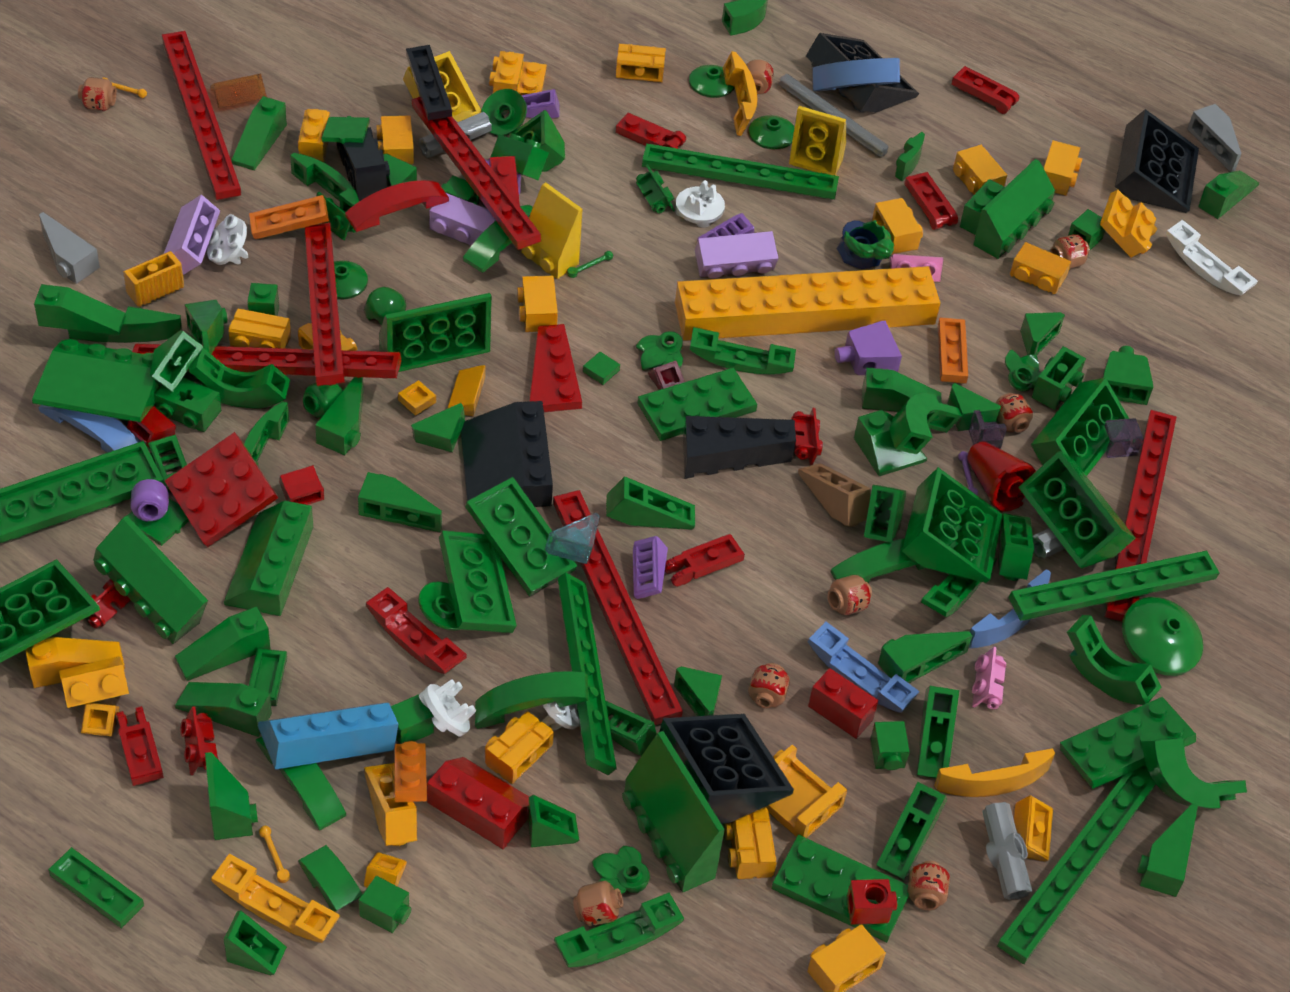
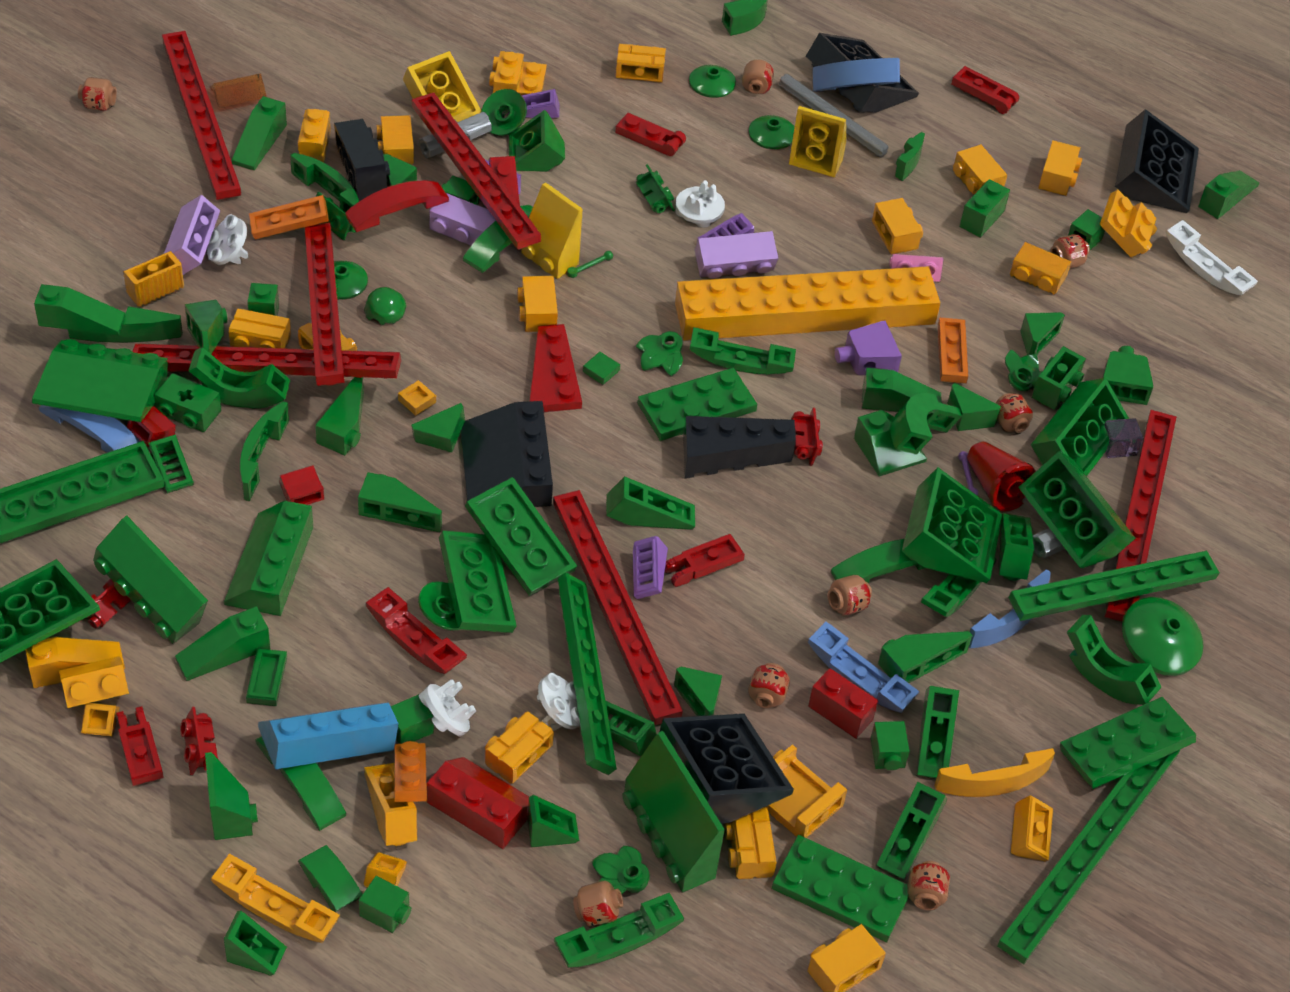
(71, 254): light grey slope -> none
(96, 887): green plate -> none
(142, 93): light orange hinge -> none
(149, 500): medium lavender head -> none
(164, 528): green piece -> none
(173, 359): green slope -> none
(221, 489): red plate -> none
(228, 704): green slope -> none
(283, 874): light orange hinge -> none
(320, 398): green head -> none
(345, 129): green piece -> none
(429, 82): black plate -> none
(438, 332): green slope -> none
(468, 388): light orange slope -> none
(528, 155): green brick -> none
(528, 692): green slope -> none
(574, 540): clear light blue slope -> none
(666, 375): dark red slope -> none
(738, 75): light orange slope -> none
(740, 171): green plate -> none
(839, 495): medium nougat slope -> none
(865, 244): piece -> none
(865, 912): red brick -> none
(886, 511): green torso -> none
(931, 200): red plate -> none
(986, 431): panel -> none
(988, 669): bright pink hinge -> none
(1006, 851): light grey piece -> none
(1015, 210): green slope -> none
(1168, 857): green slope -> none
(1172, 775): green arch -> none
(1217, 134): light grey slope -> none

